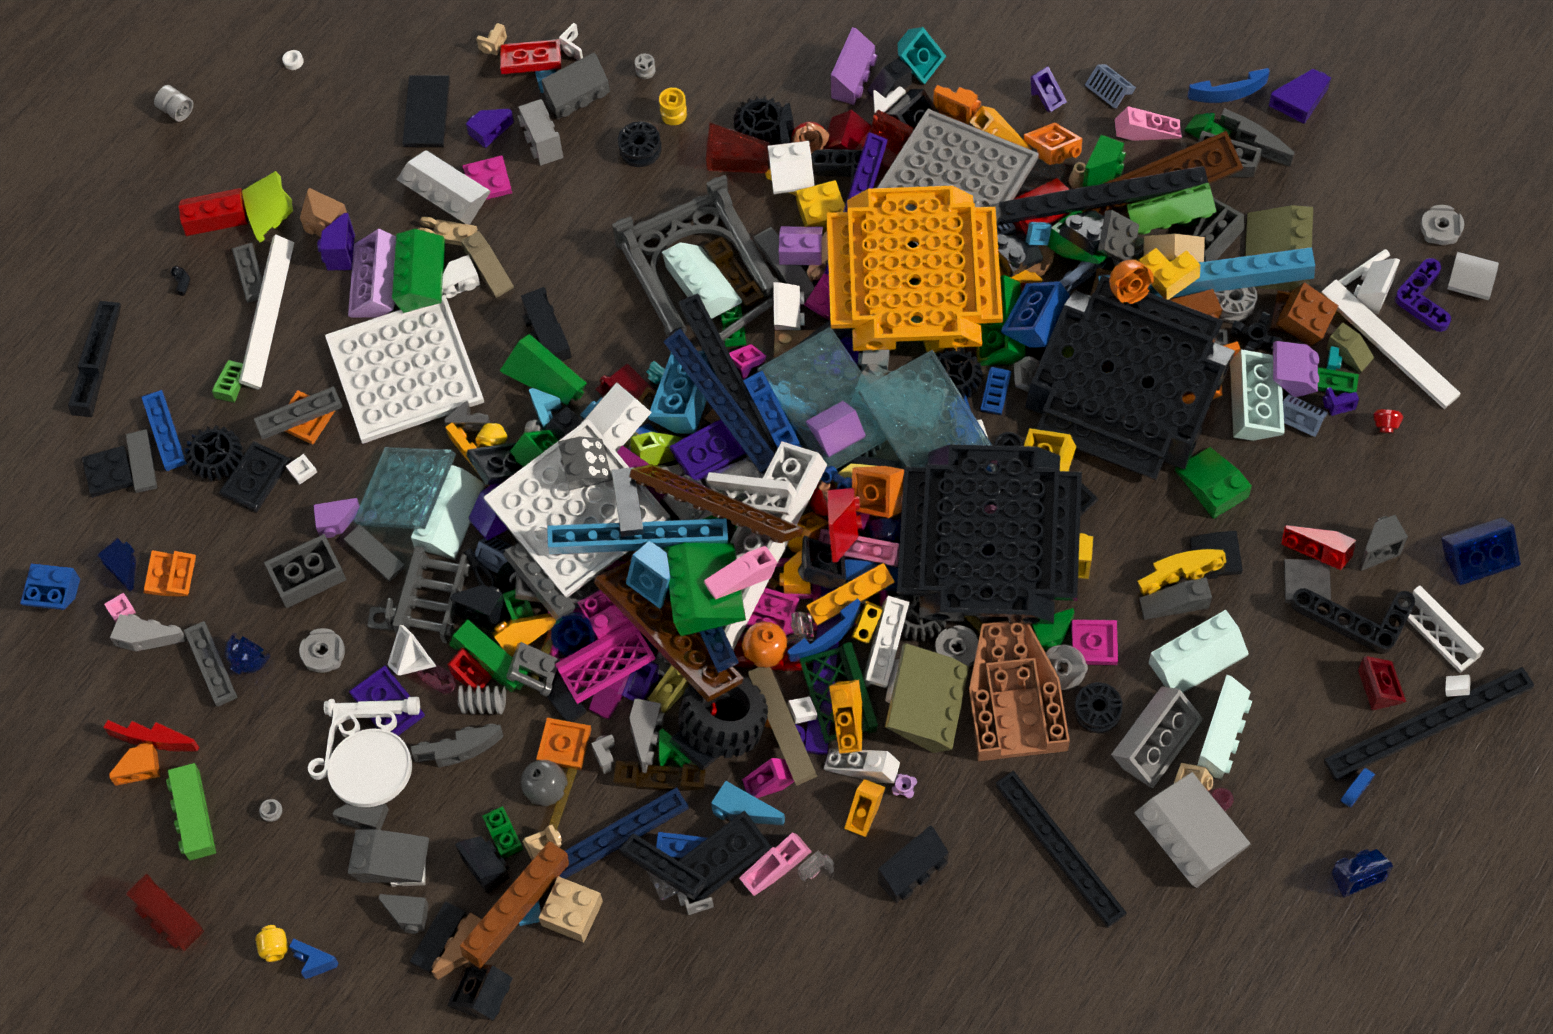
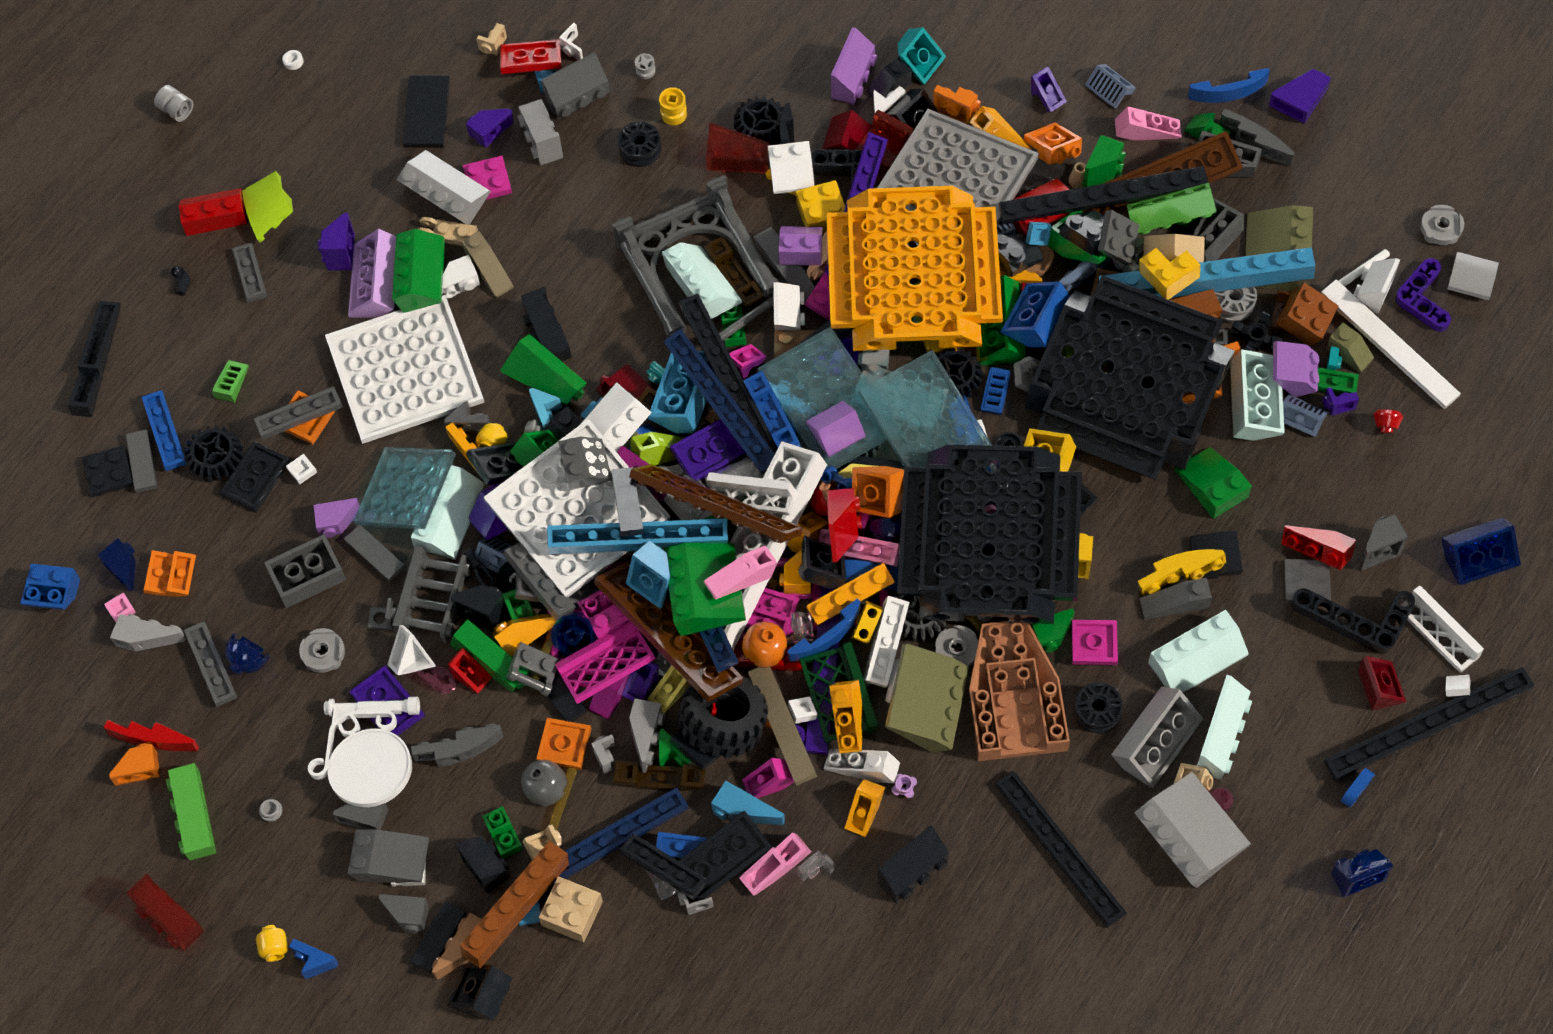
(266, 312): white tile -> none
(319, 212): medium nougat slope -> none
(481, 700): light grey piece -> none
(810, 132): nougat hair -> none
(1076, 665): light grey plate -> none
(1130, 281): orange cylinder -> none

